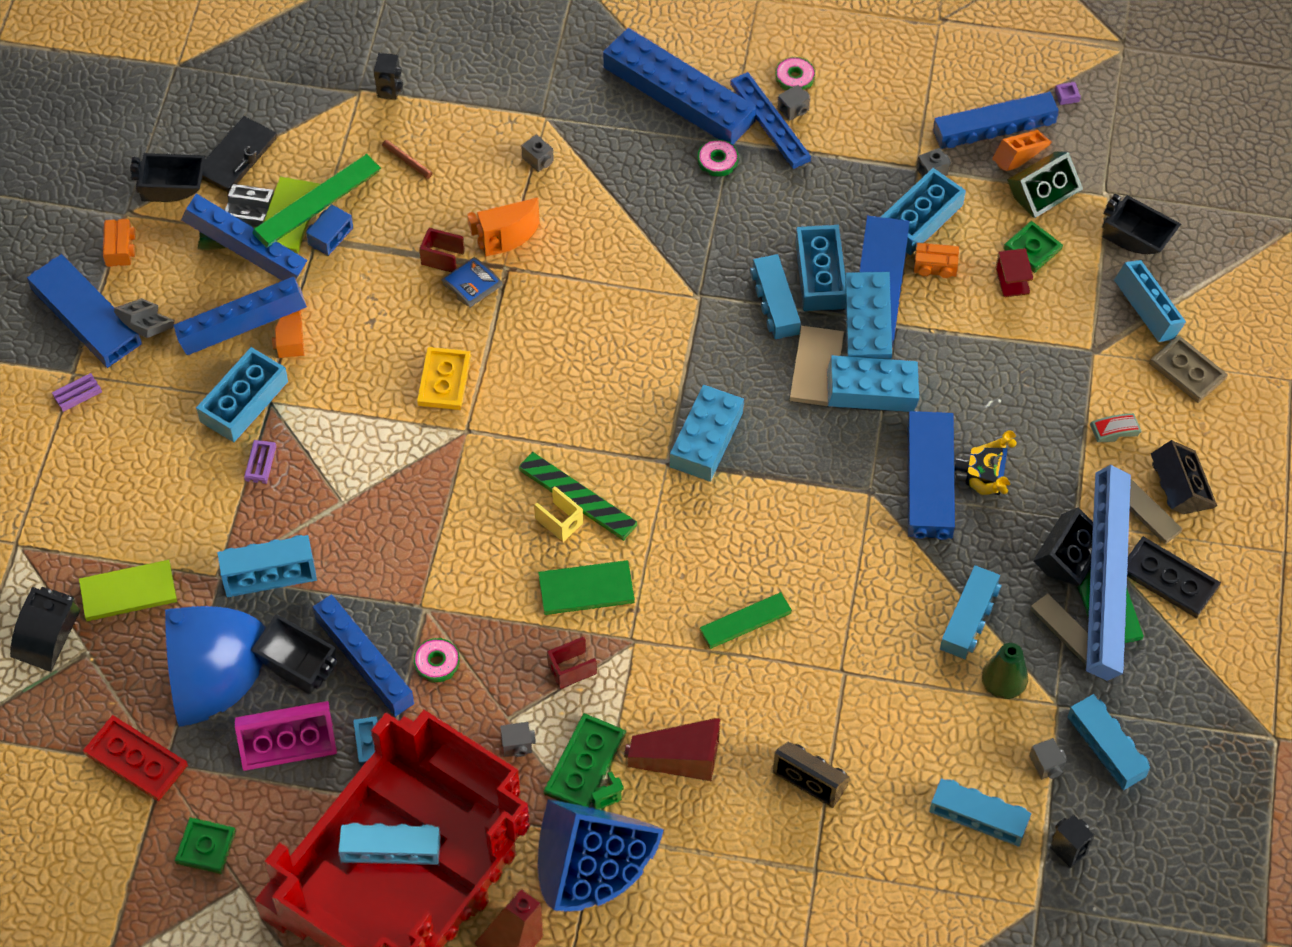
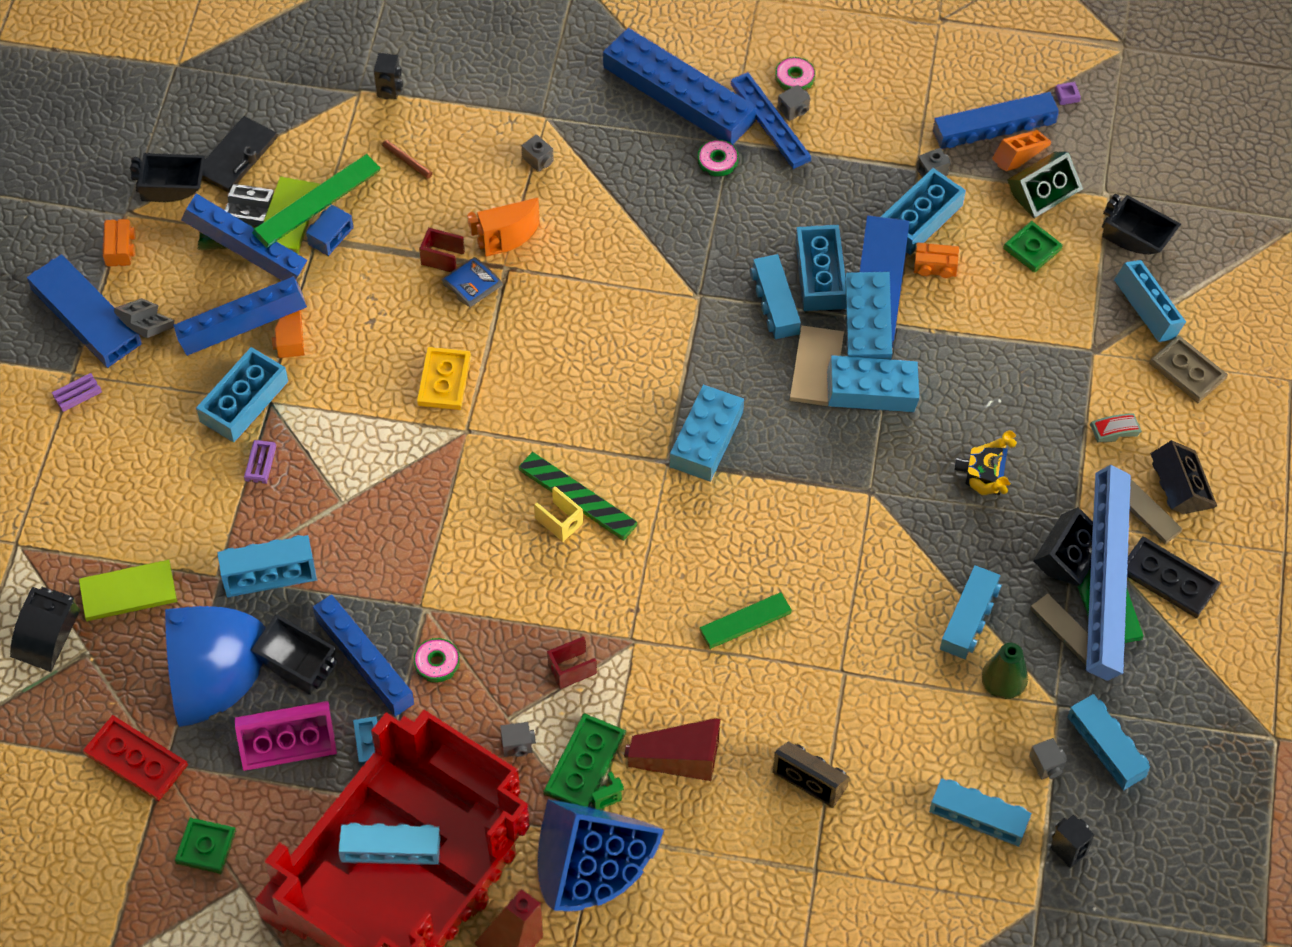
(586, 587): green tile -> none
(931, 475): blue brick -> none
(1014, 272): dark red piece -> none

